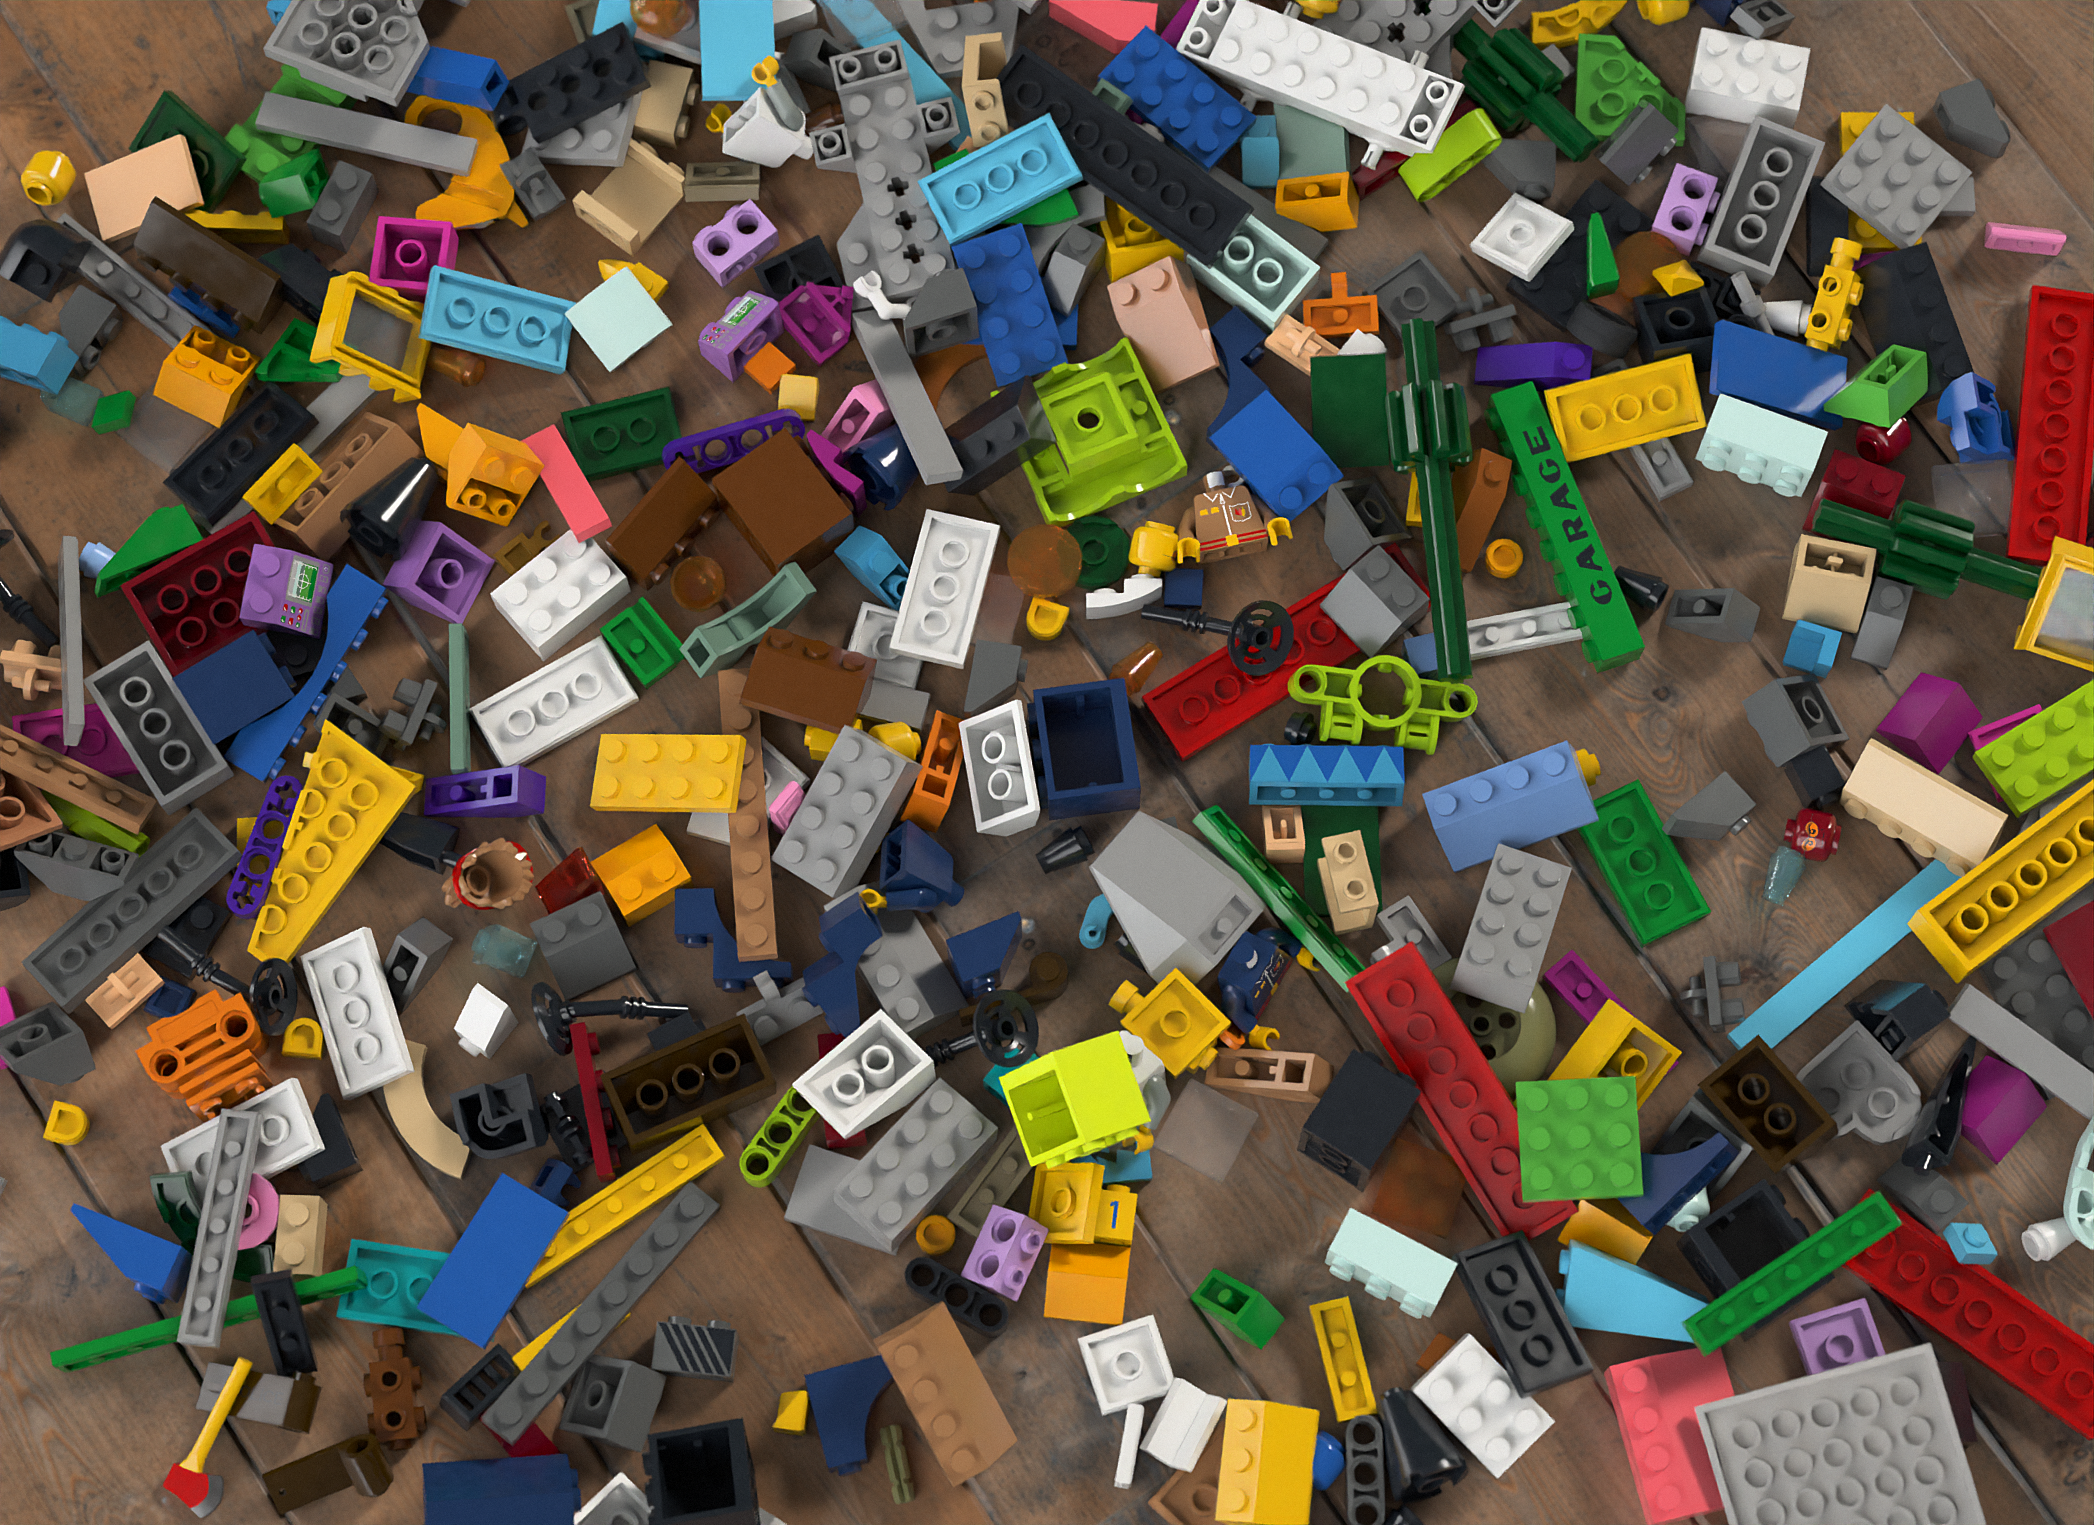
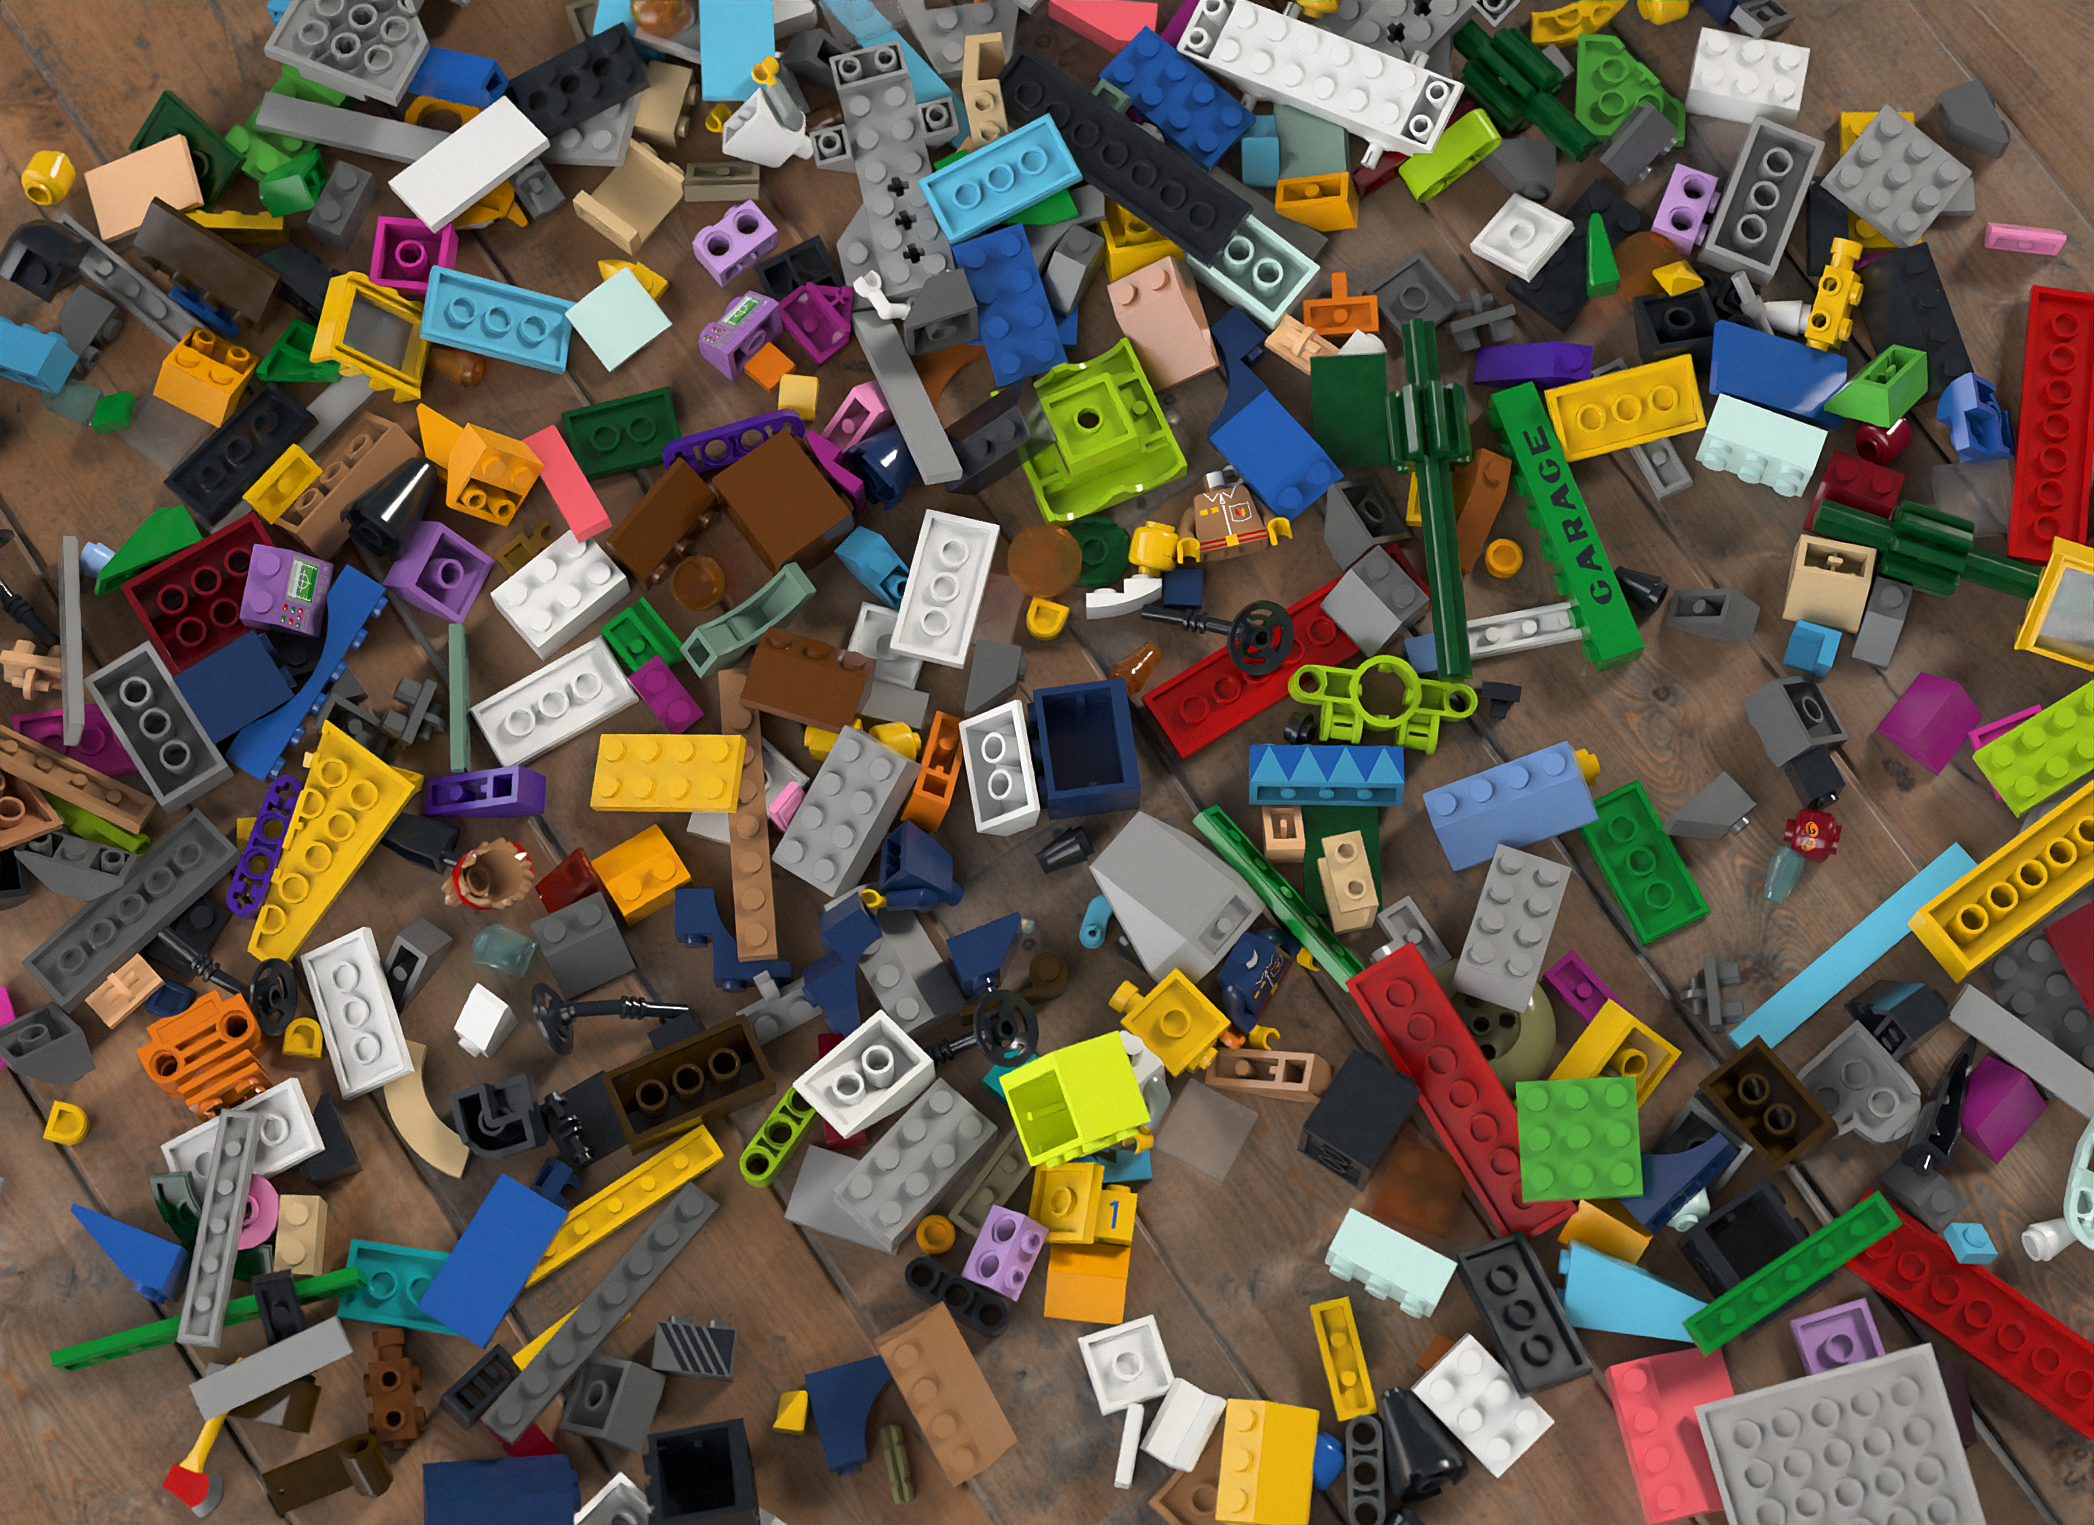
(270, 1368): none -> light grey tile
(469, 164): none -> white tile
(598, 1118): dark red plate -> none
(665, 695): none -> magenta plate
(1238, 1308): green slope -> none
(1500, 694): none -> black tile
(1602, 329): black tyre -> none
(1922, 809): tan slope -> none

